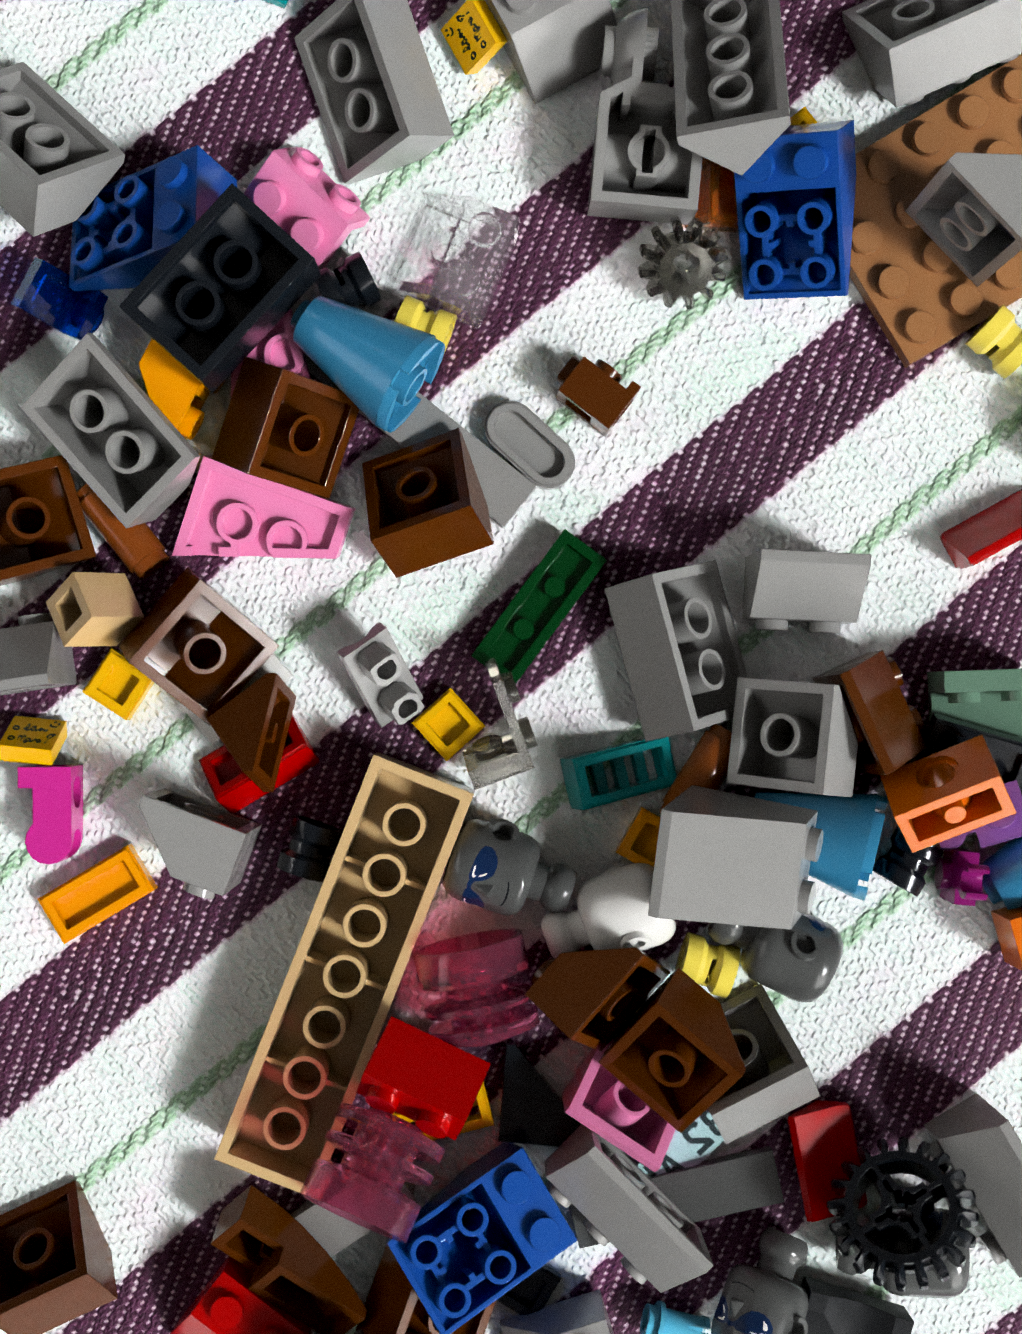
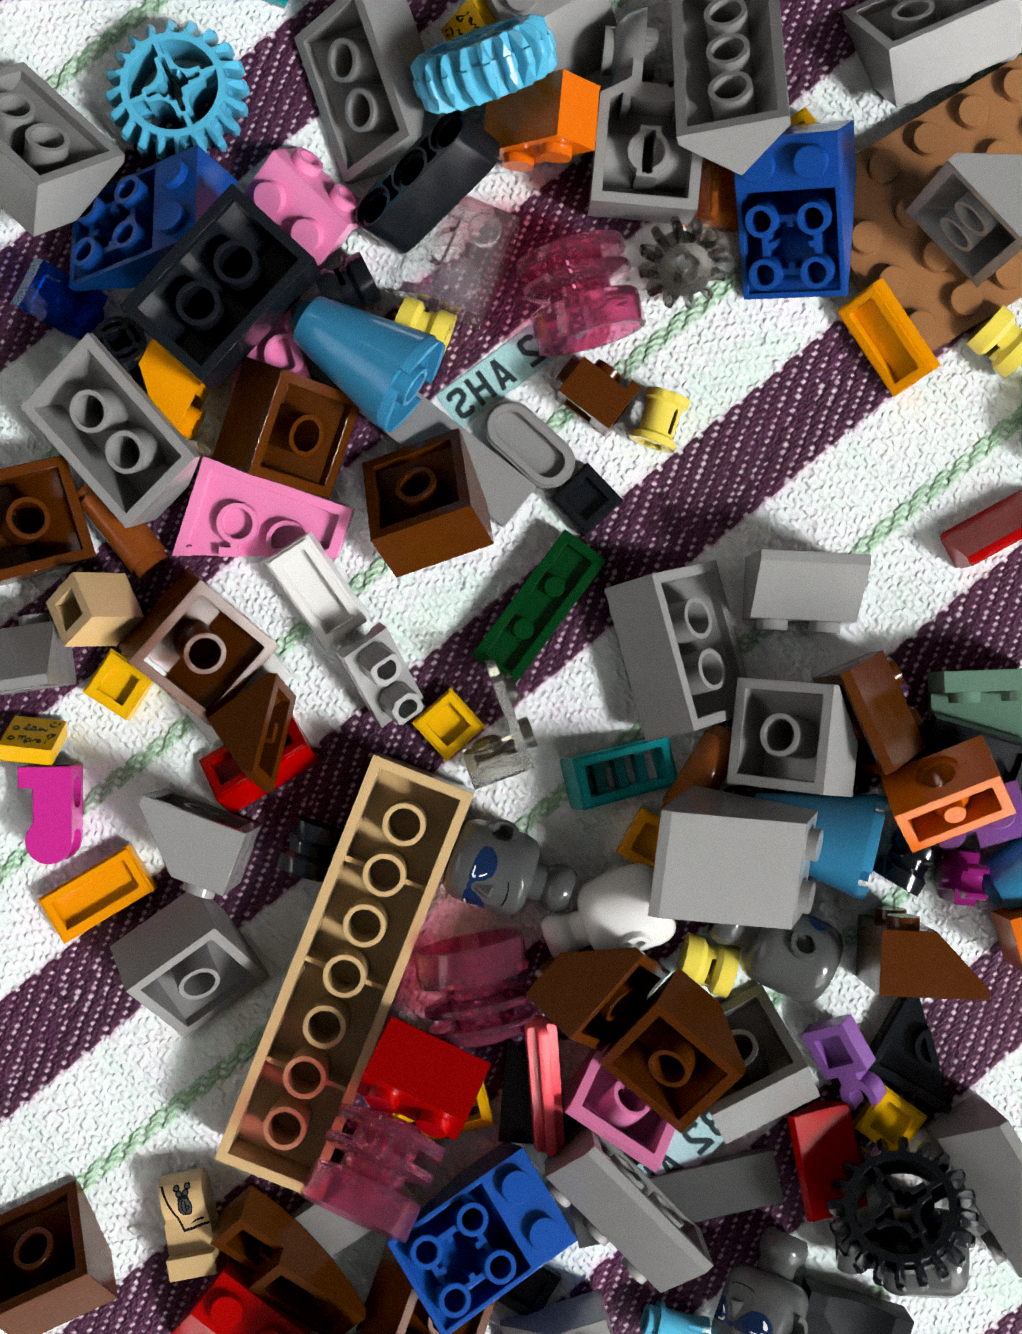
(127, 340): none -> black wheel
(187, 963): none -> light grey slope
(189, 1224): none -> tan leg
(197, 86): none -> medium azure gear
(317, 589): none -> white tile
(427, 181): none -> black beam
(484, 64): none -> medium azure gear
(493, 378): none -> clear light blue sticker
(545, 121): none -> orange brick
(545, 1085): none -> coral axle
(576, 283): none -> clear pink wheel
(586, 499): none -> black tile
(660, 419): none -> light yellow bush
(844, 1055): none -> medium lavender plate
(888, 337): none -> light orange tile
(889, 1119): none -> yellow tile
(908, 1053): none -> black tile
(910, 959): none -> reddish brown slope

